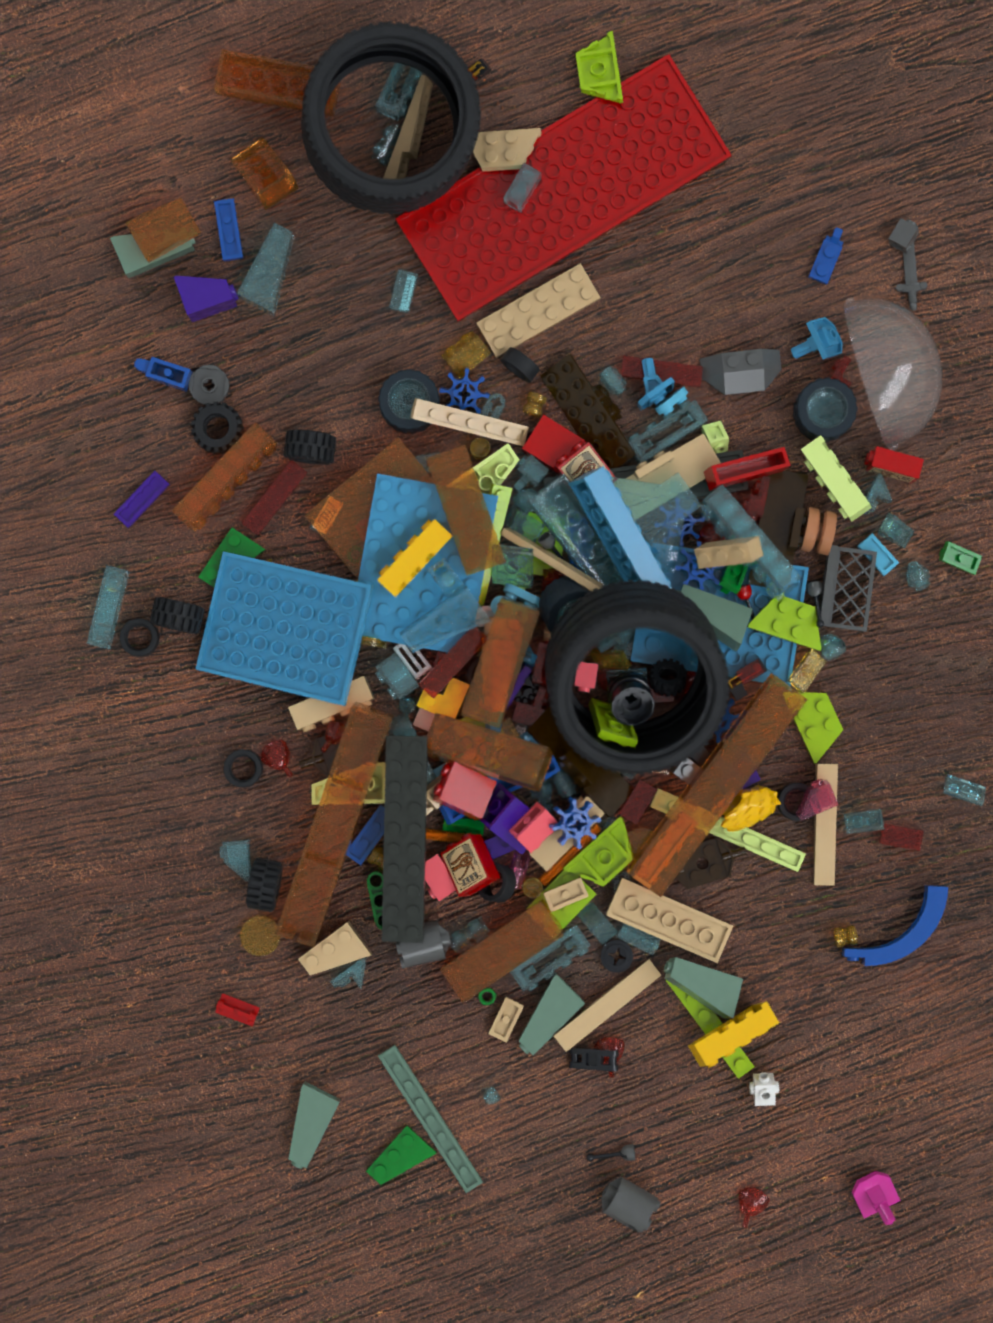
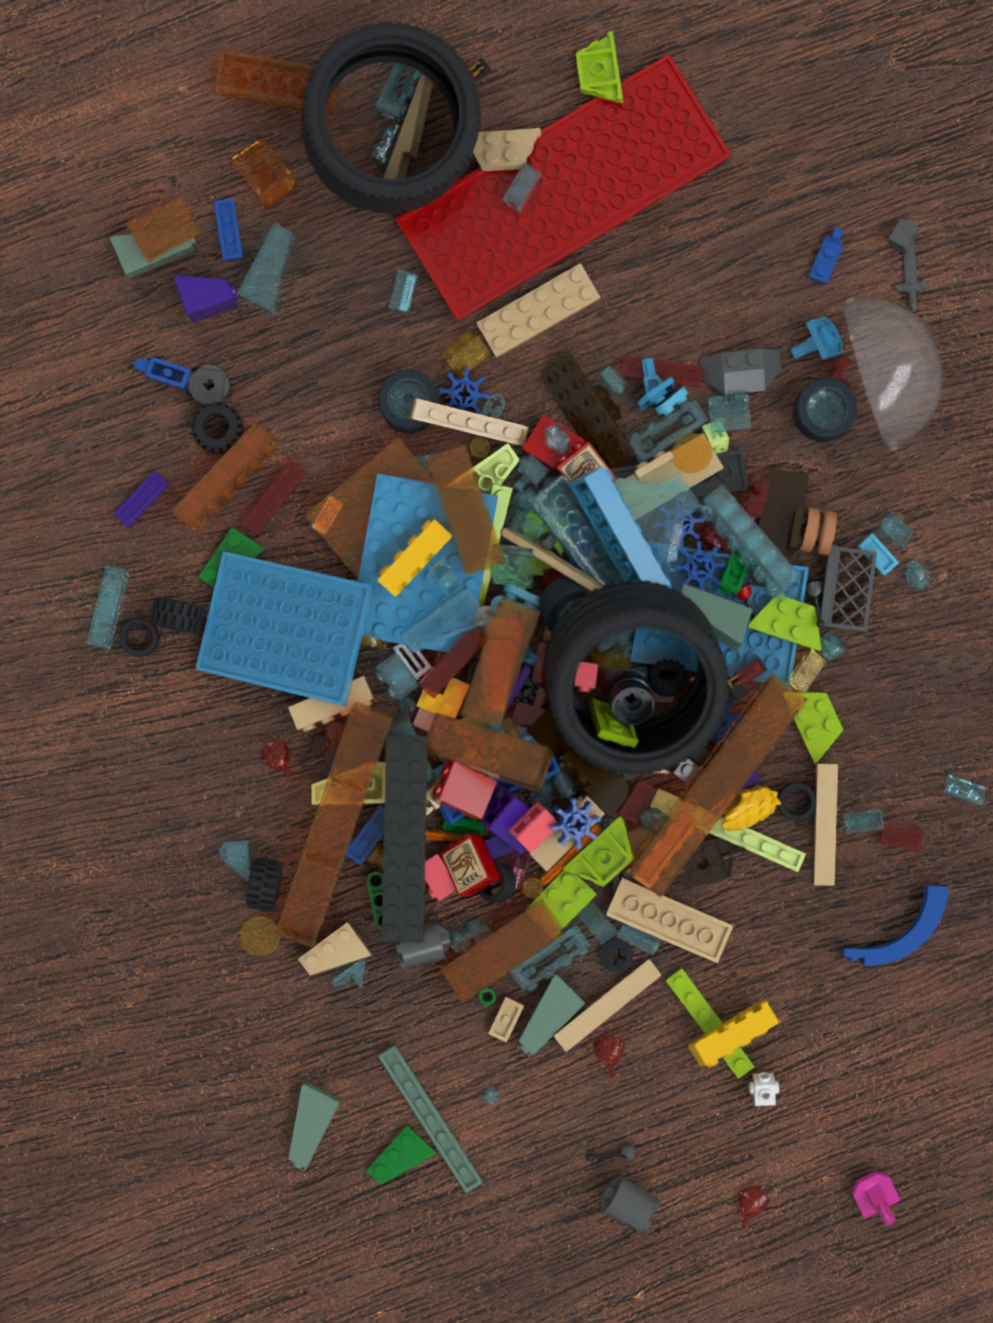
(228, 765): black tyre -> none
(237, 1009): red hinge -> none
(309, 447): black tyre -> none
(520, 364): black tyre -> none
(534, 404): clear yellow wheel -> none
(556, 438): none -> clear light blue rock
(565, 894): tan plate -> none
(594, 1059): black plate -> none
(651, 818): none -> clear light blue rock
(692, 453): none -> clear yellow tile
(708, 986): sand green slope -> none
(728, 552): tan brick -> none
(729, 413): none -> clear light blue hinge
(747, 468): red brick -> none
(816, 799): clear pink slope -> none
(835, 478): yellowish green wedge -> none
(845, 936): clear yellow wheel -> none
(878, 490): clear light blue slope -> none
(893, 464): red brick -> none
(960, 558): hinge -> none

